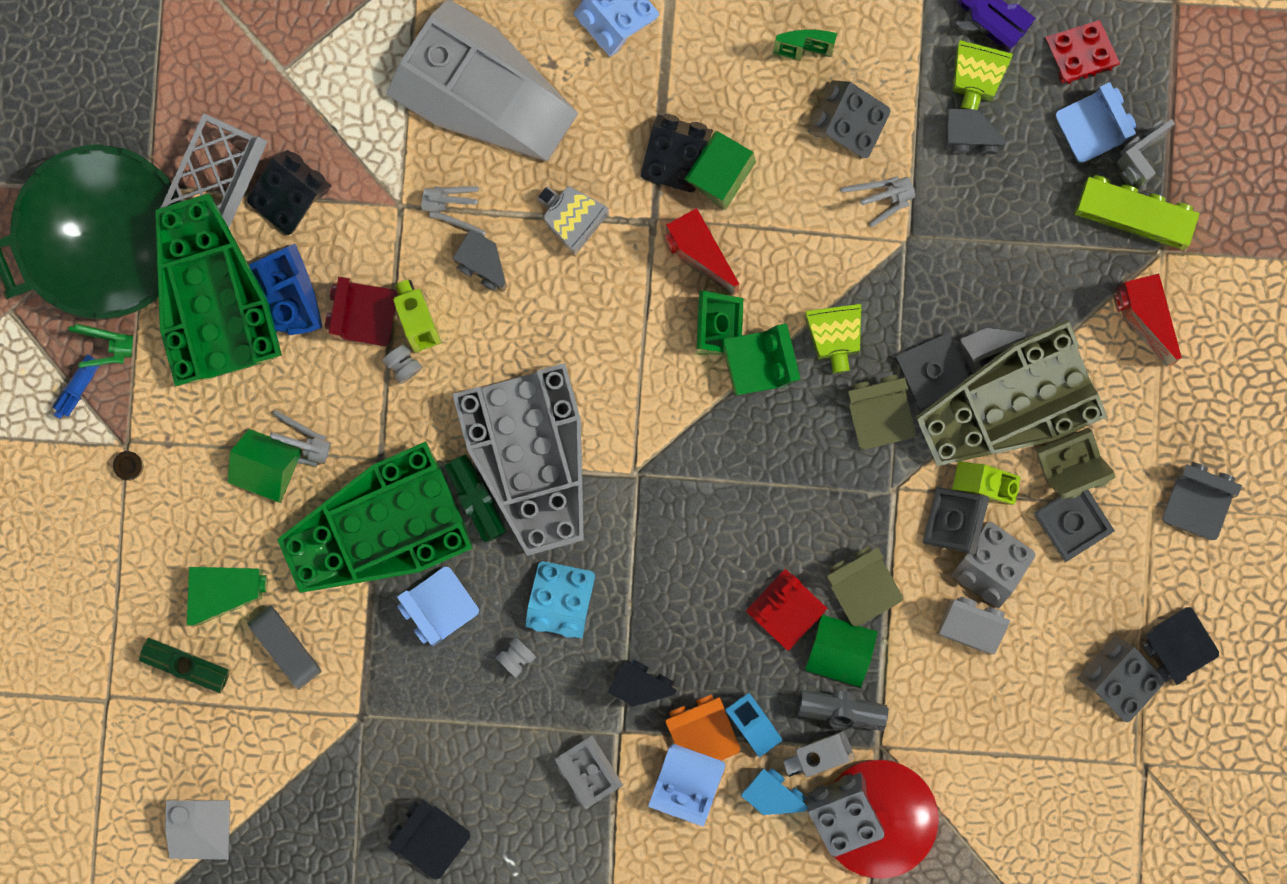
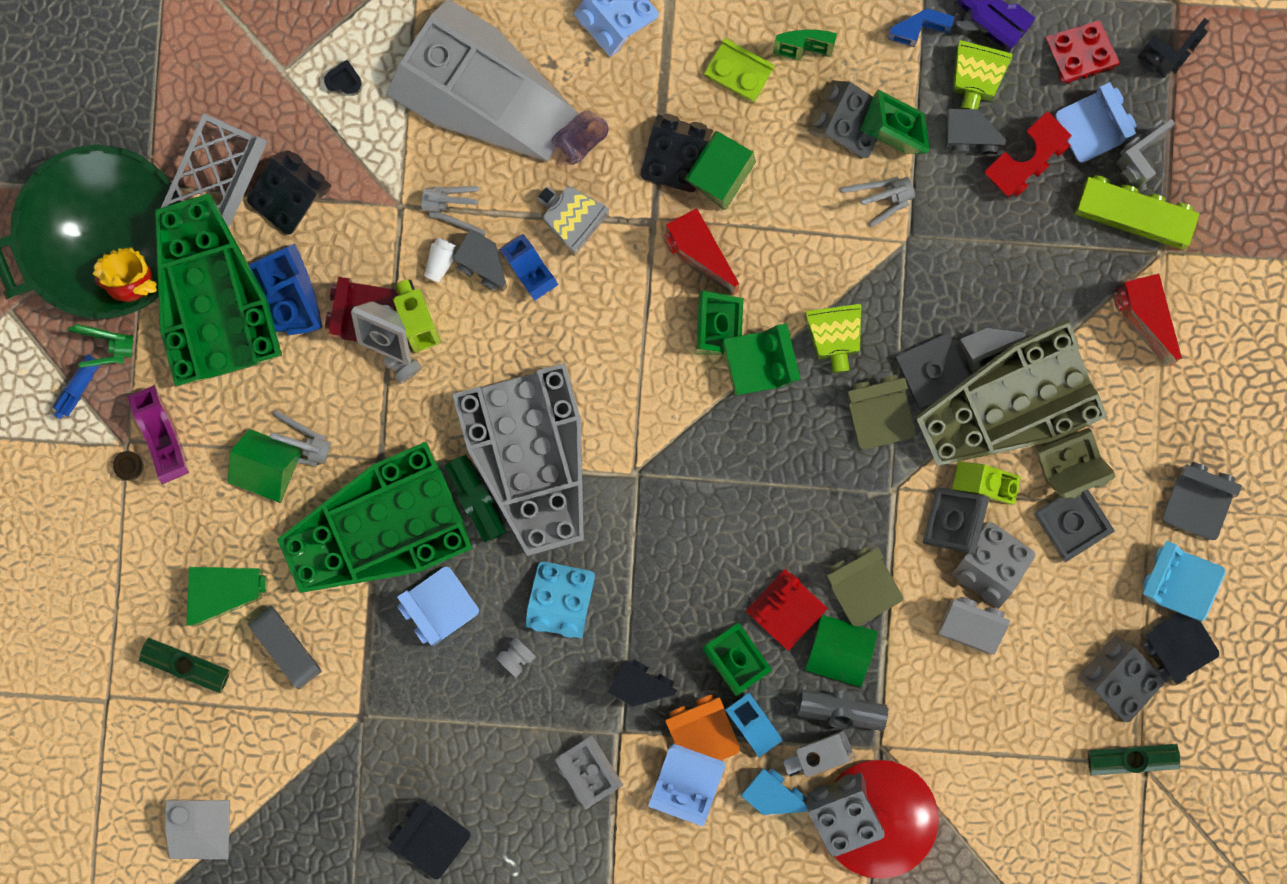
(124, 275): none -> yellow hair
(159, 434): none -> magenta arch
(343, 79): none -> black tile
(381, 330): none -> light grey slope
(439, 259): none -> white cone
(529, 267): none -> blue slope
(578, 136): none -> piece
(737, 659): none -> green slope
(739, 70): none -> lime plate
(896, 124): none -> green slope
(909, 29): none -> blue slope
(1011, 175): none -> red arch
(1152, 759): none -> dark green piece
(1162, 58): none -> black bracket
(1183, 582): none -> medium azure bracket

